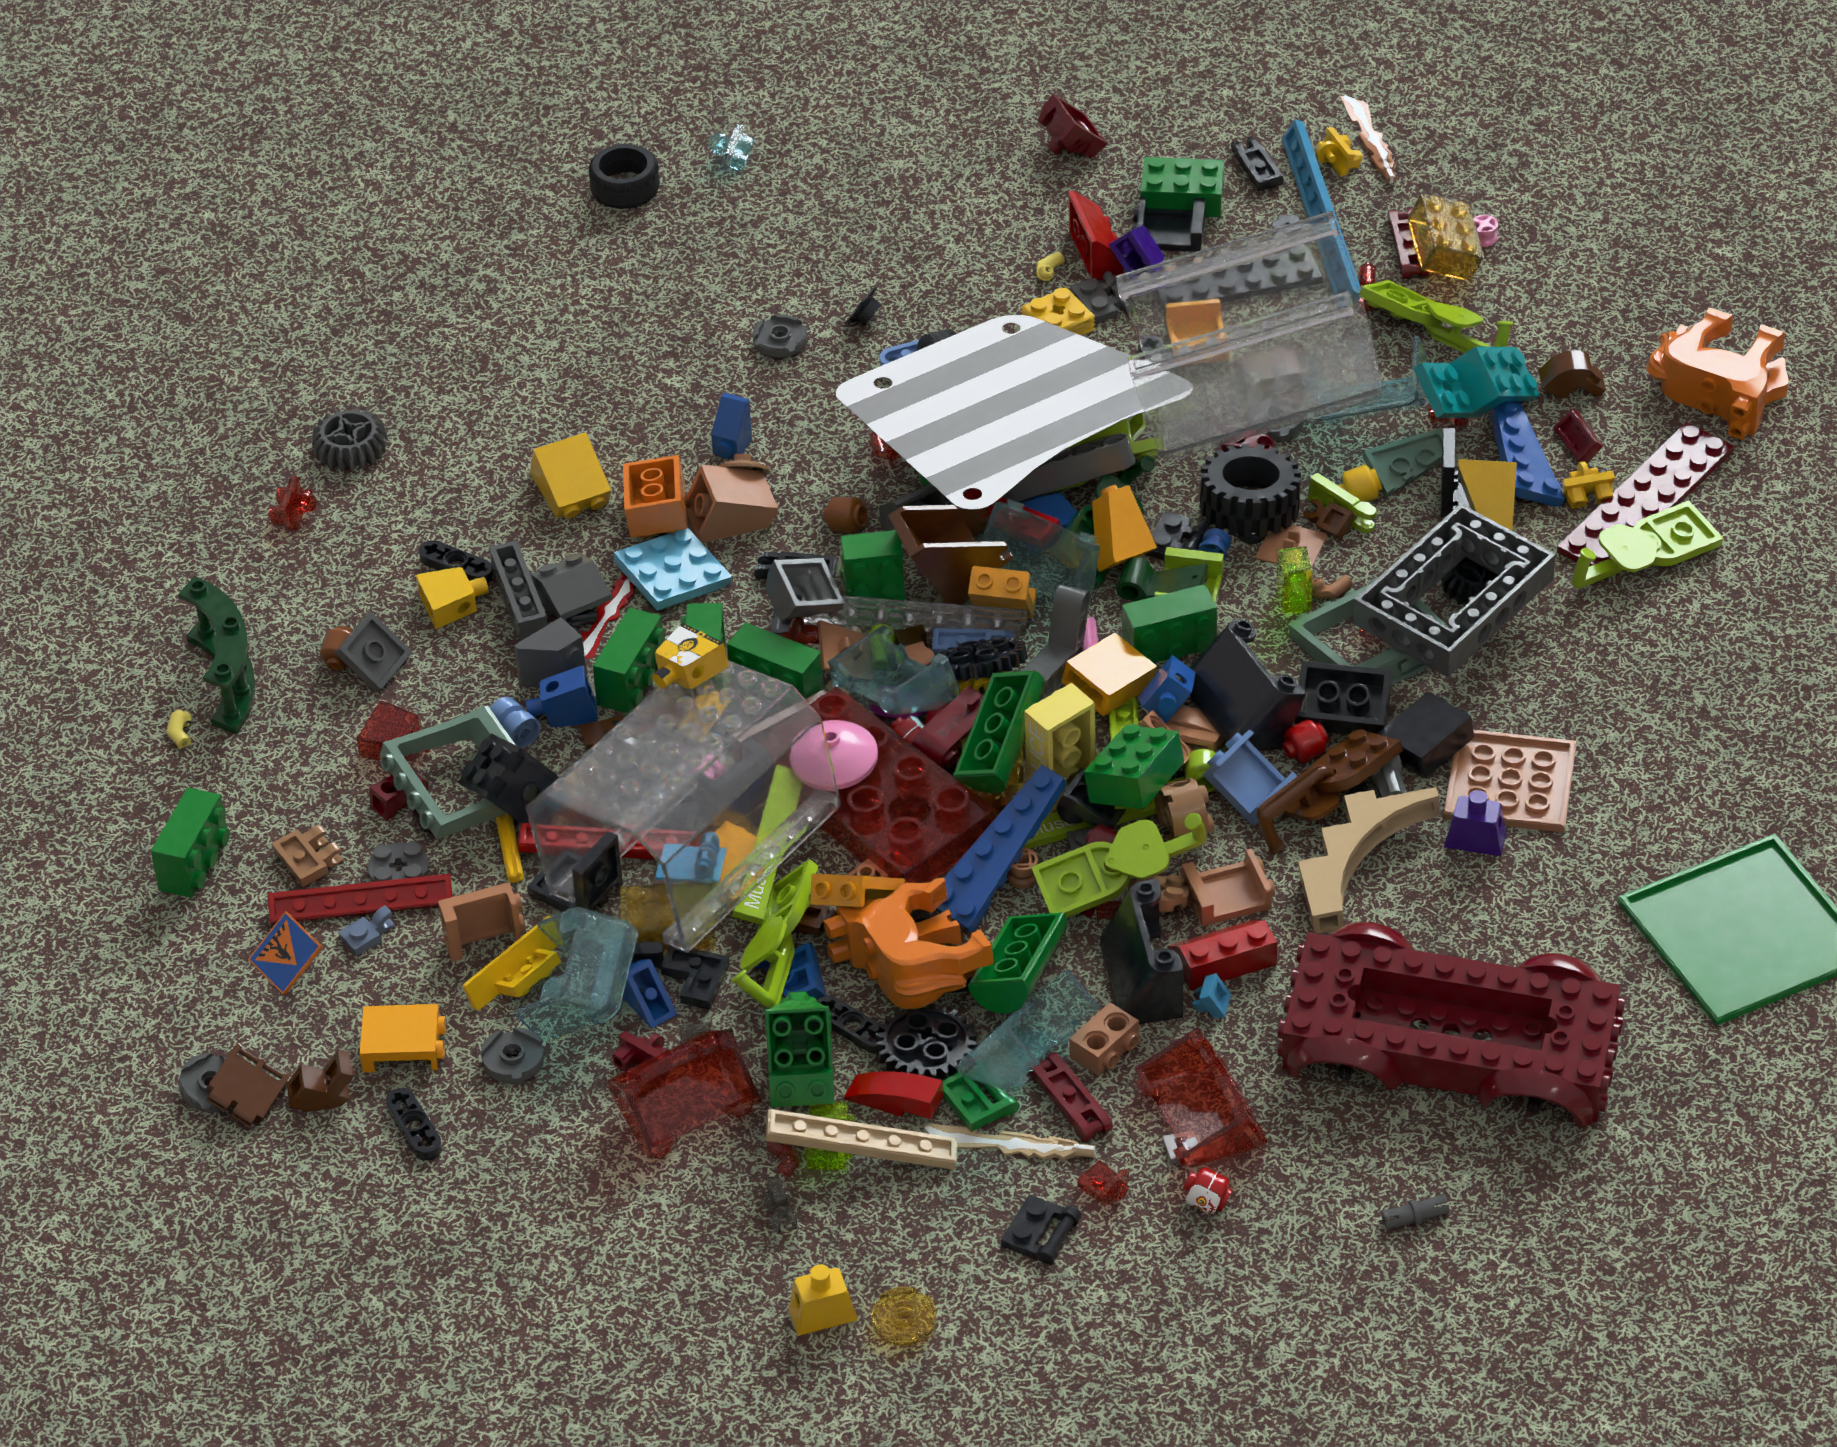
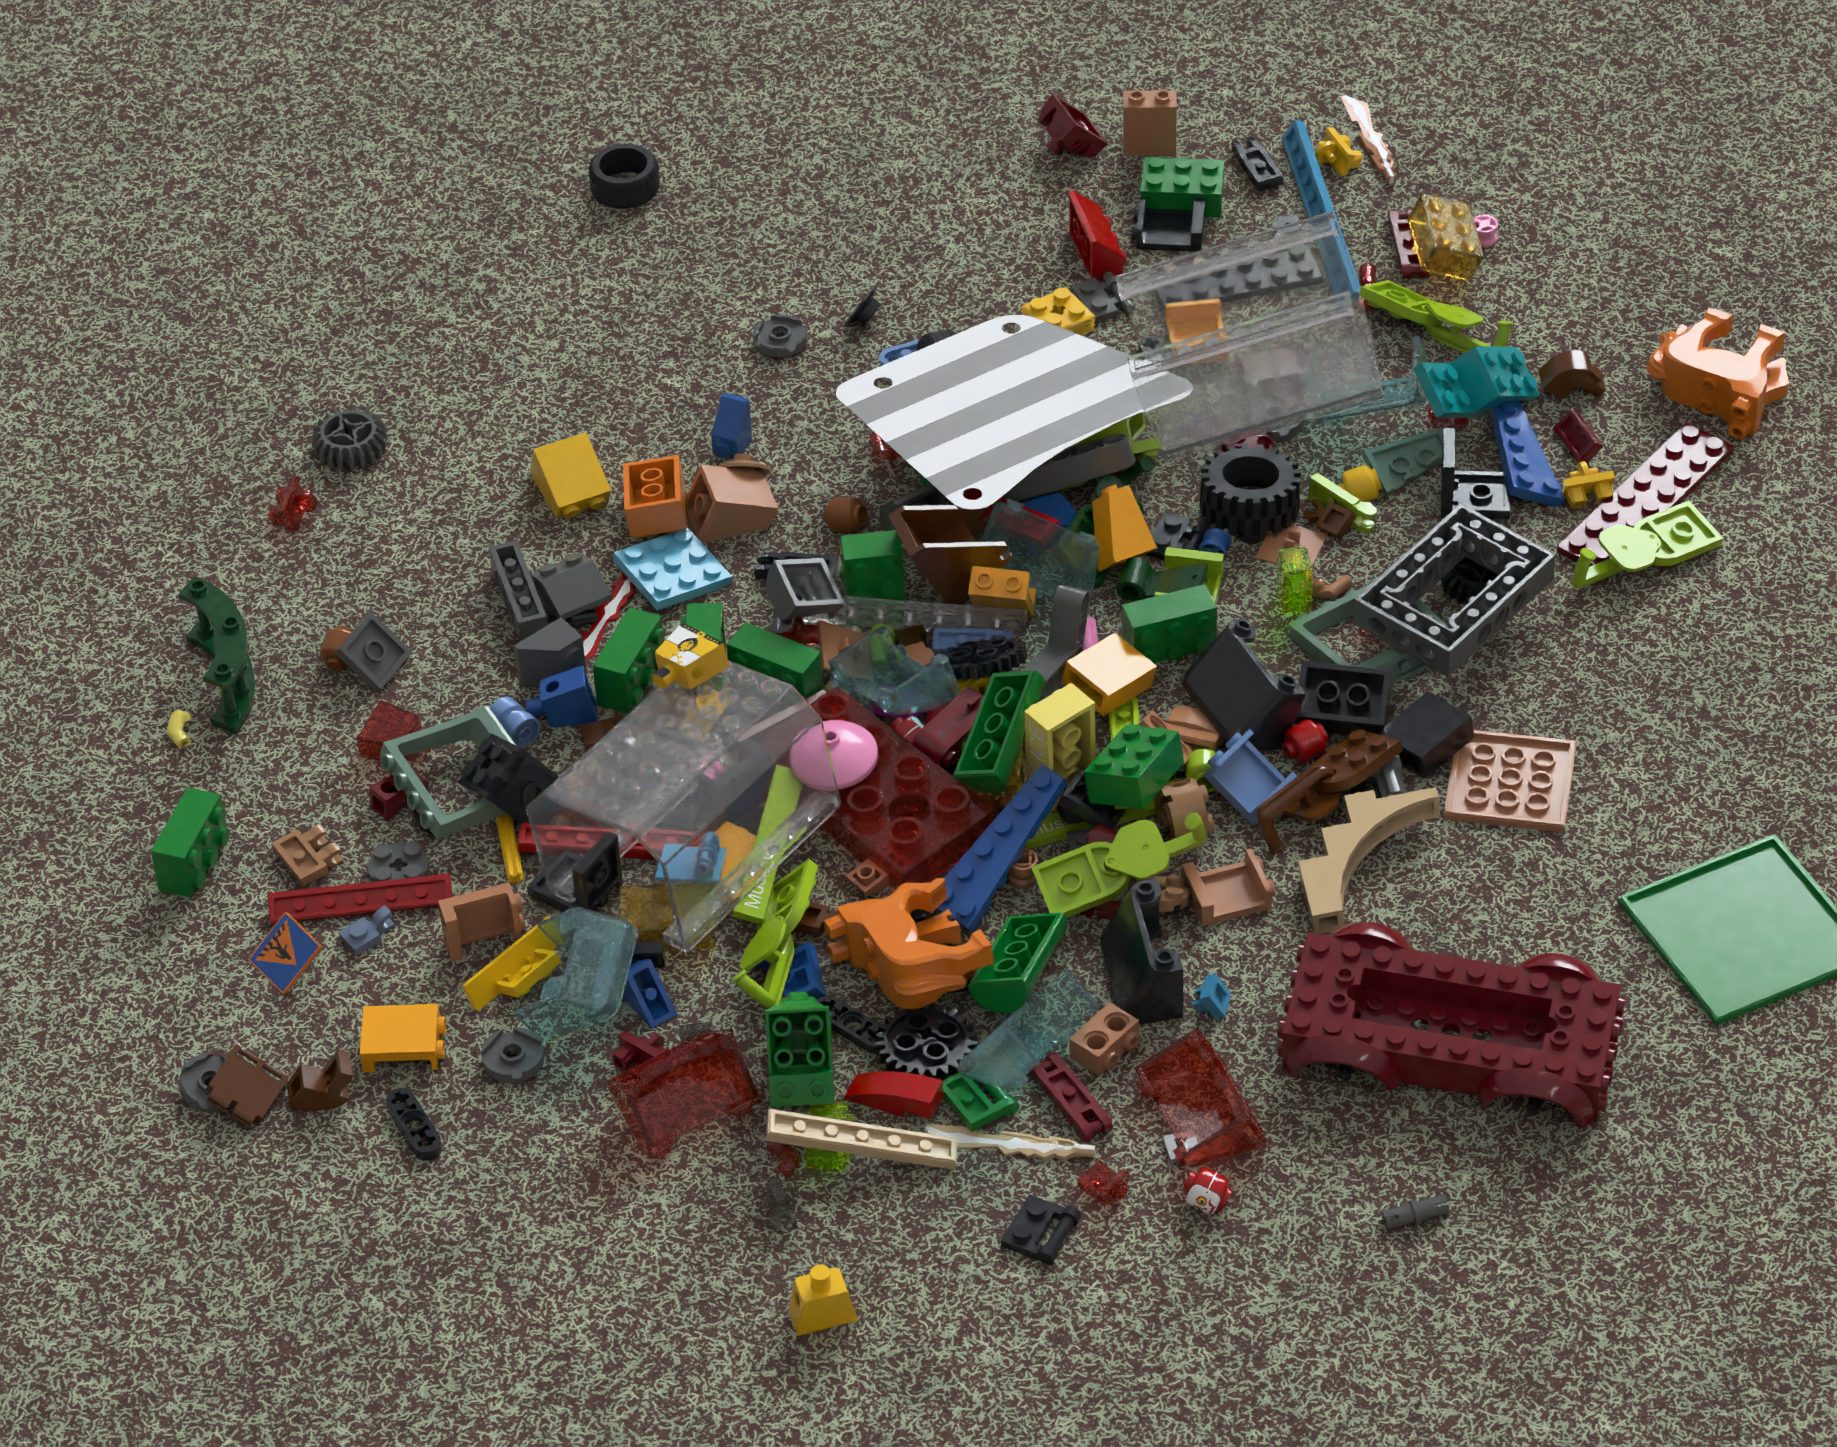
(449, 594): yellow torso -> none
(450, 554): black beam -> none
(702, 973): black plate -> none
(735, 149): clear light blue hips -> none
(850, 889): light orange panel -> none
(903, 1303): clear yellow plate -> none
(1046, 266): light yellow arm -> none
(1136, 249): dark purple torso -> none
(1149, 123): none -> nougat panel
(1165, 691): blue torso -> none
(1227, 952): red slope -> none
(1477, 825): dark purple torso -> none
(1490, 488): yellow slope -> none

